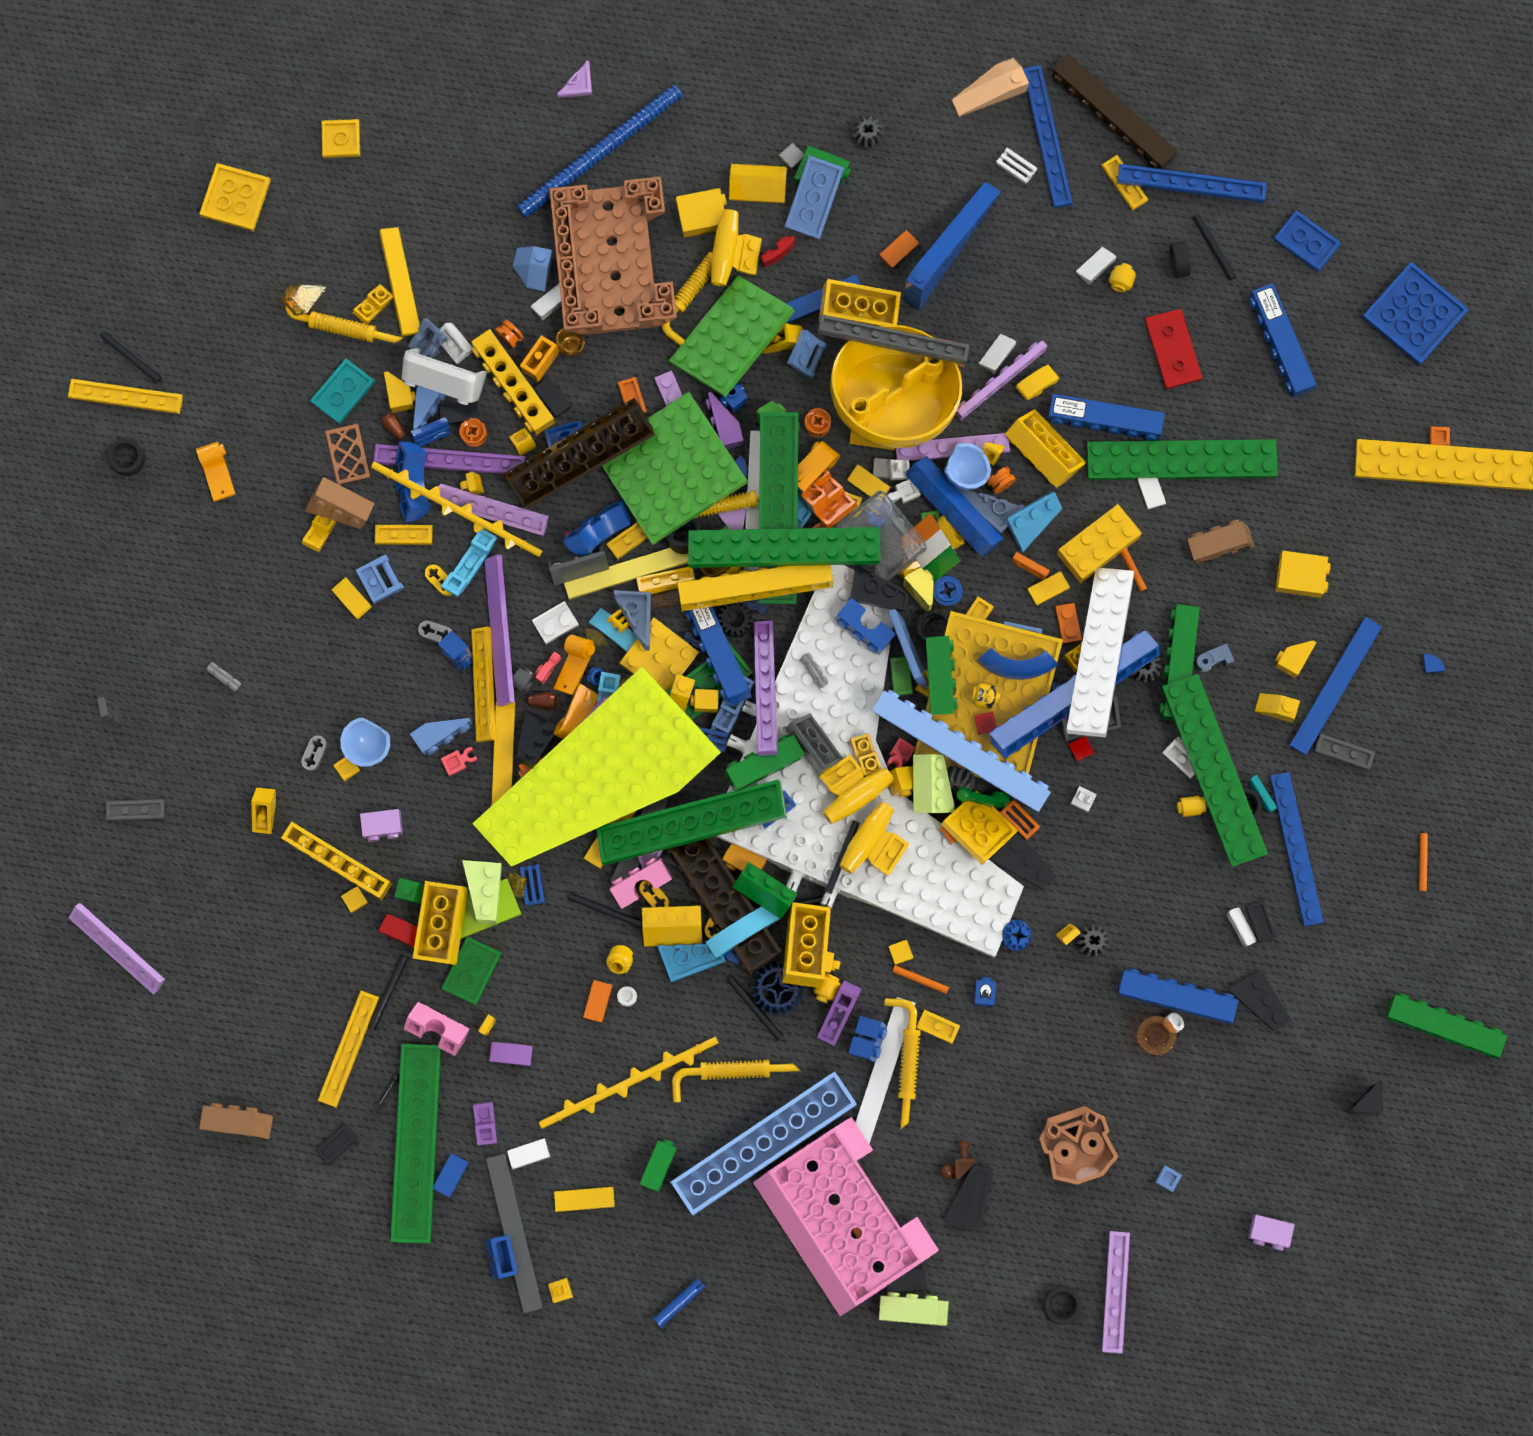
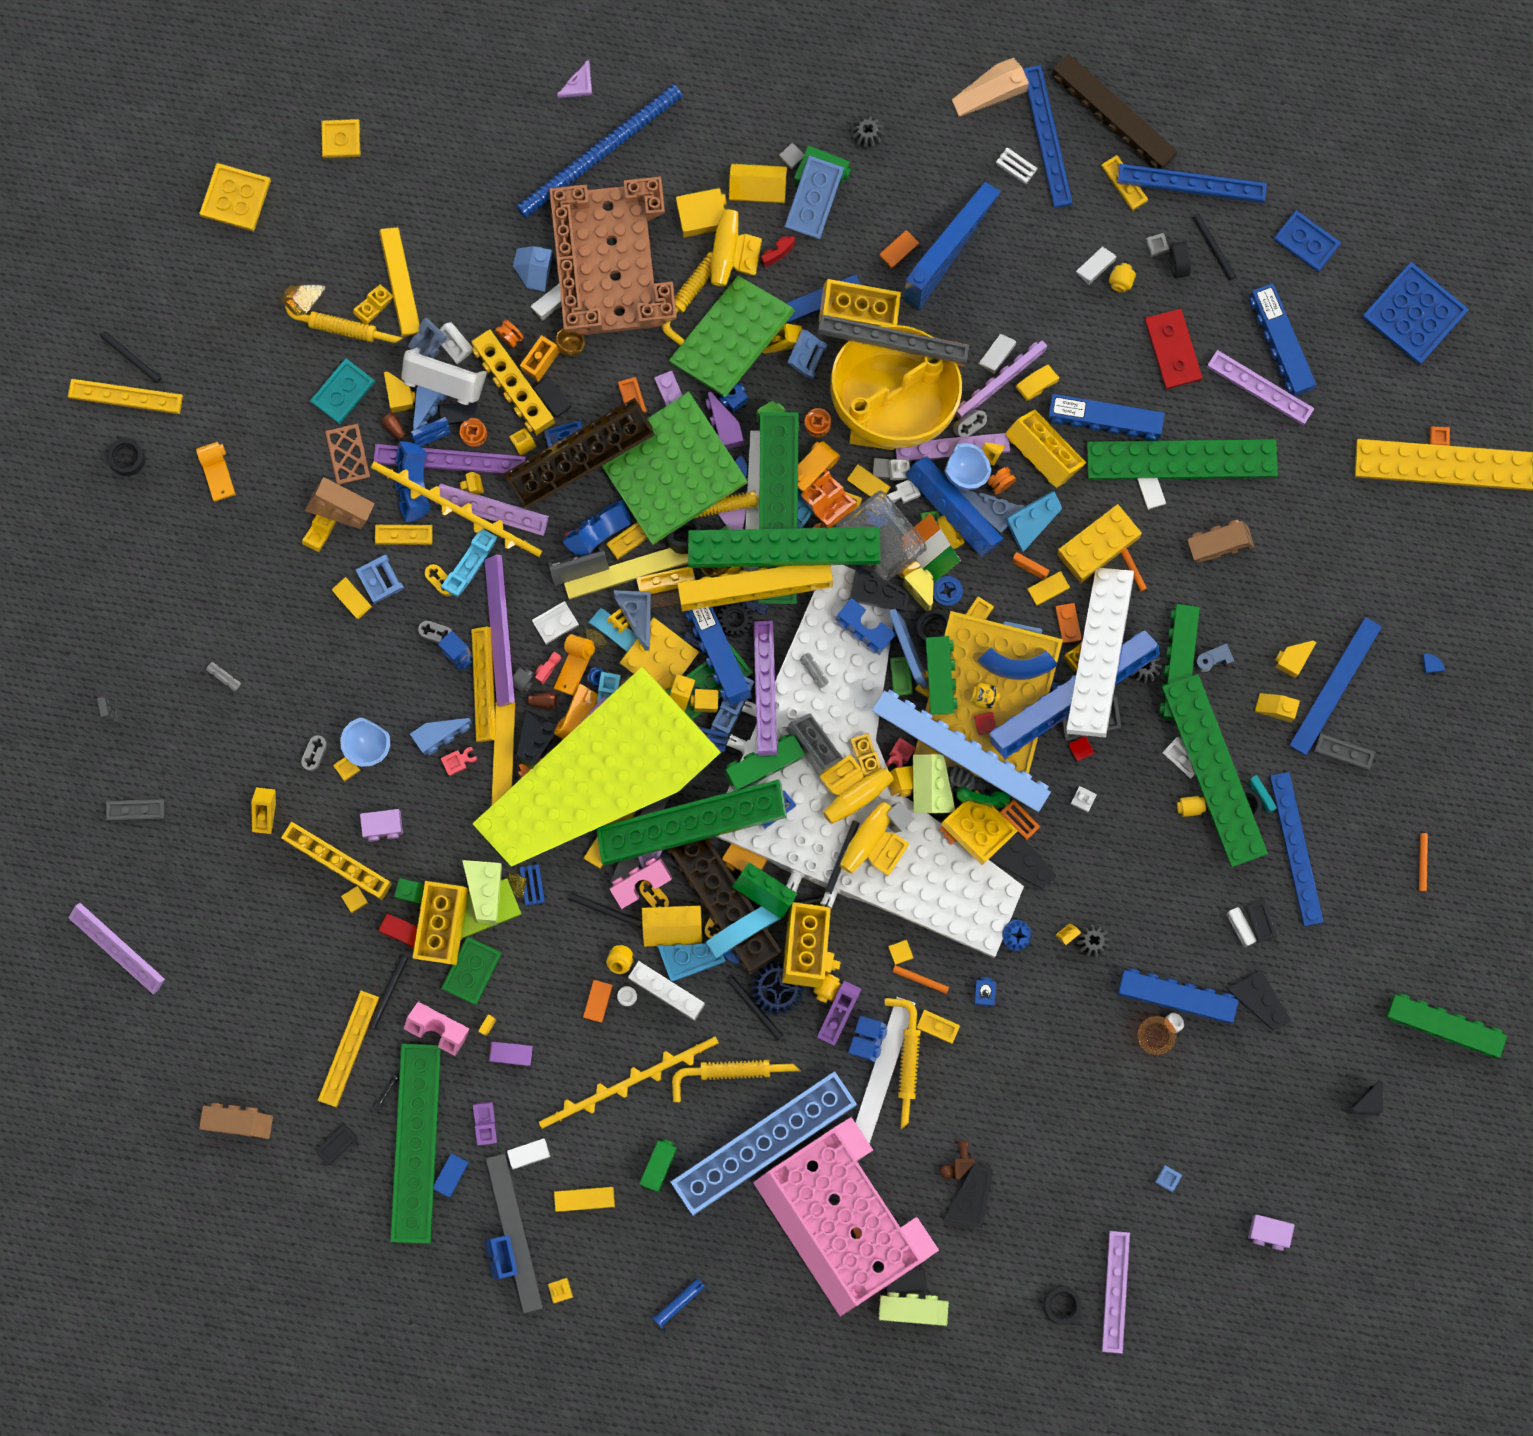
(666, 991): none -> white brick
(899, 816): none -> light grey panel
(970, 423): none -> light grey beam
(1082, 1161): nougat brick -> none
(1157, 244): none -> light grey tile
(1260, 387): none -> lavender plate
(1302, 574): yellow brick -> none

